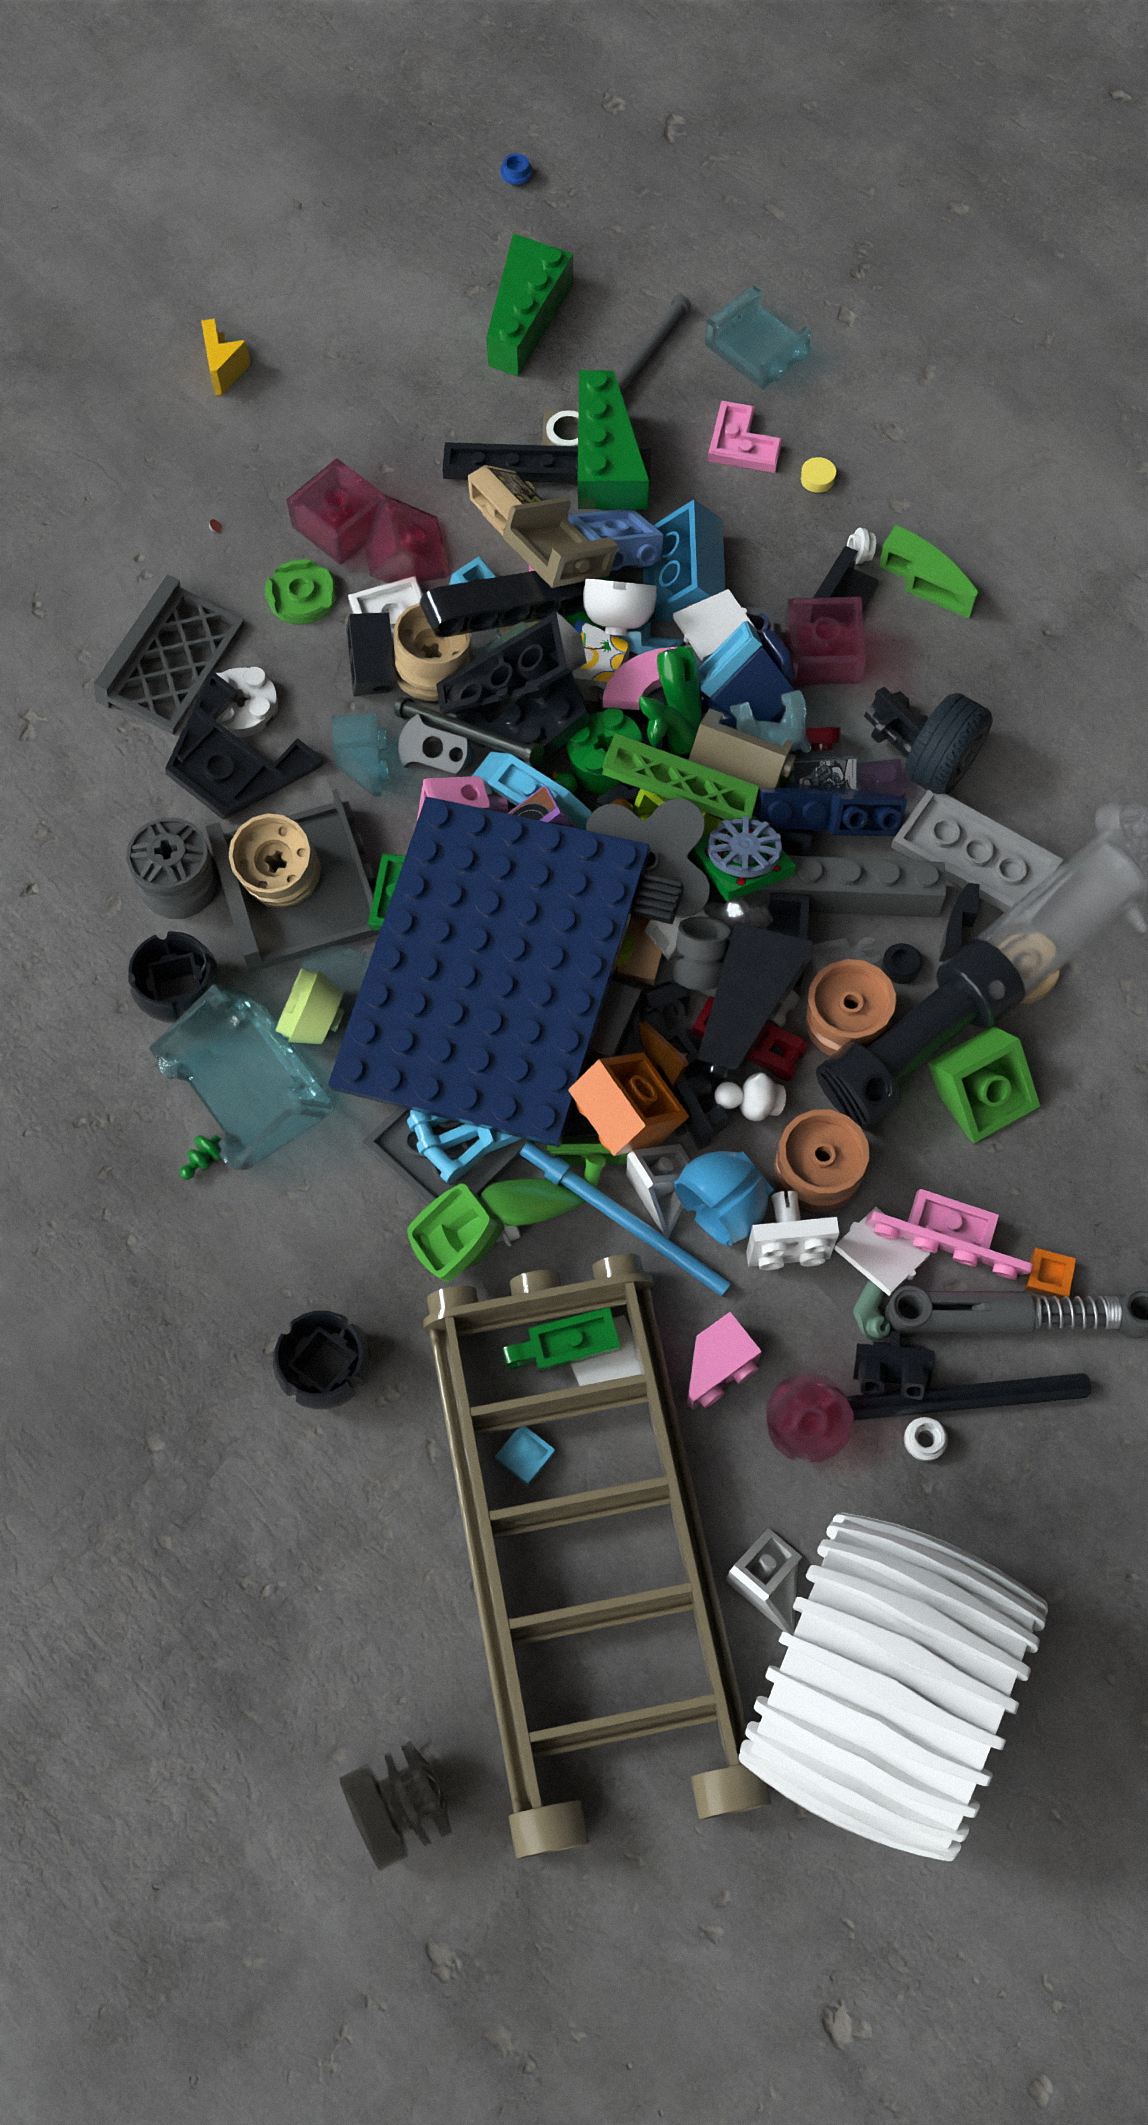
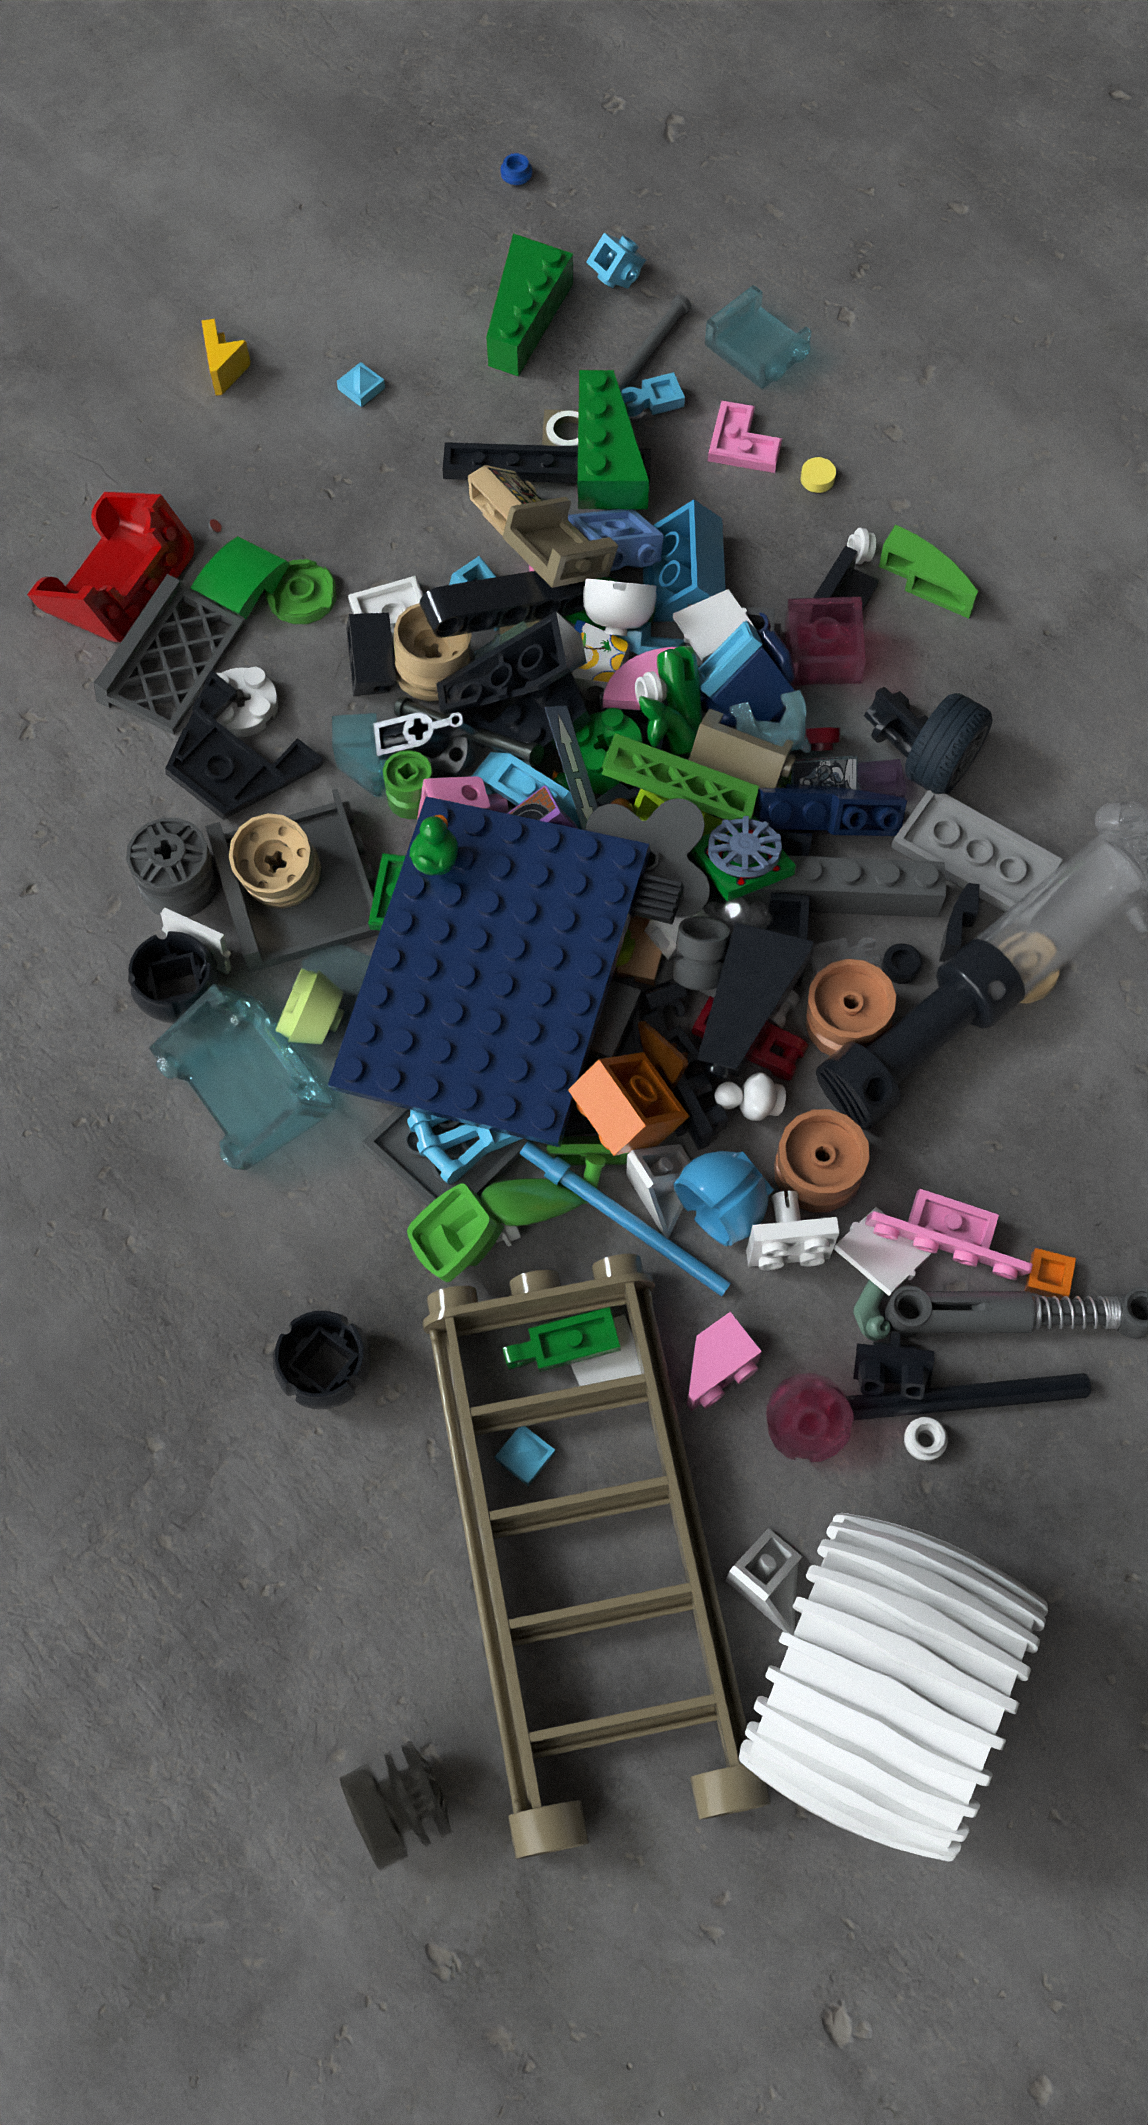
(136, 551): none -> red windscreen
(199, 1159): green hair -> none
(210, 938): none -> white piece
(239, 576): none -> green slope
(335, 510): clear pink brick -> none
(361, 384): none -> medium azure tile
(404, 781): none -> bright green wheel
(405, 543): clear pink slope -> none
(420, 733): none -> black piece
(434, 847): none -> green animal
(572, 762): none -> sand blue sticker
(616, 261): none -> medium azure brick
(650, 686): none -> white plate
(657, 394): none -> medium azure plate
(985, 1082): bright green slope -> none

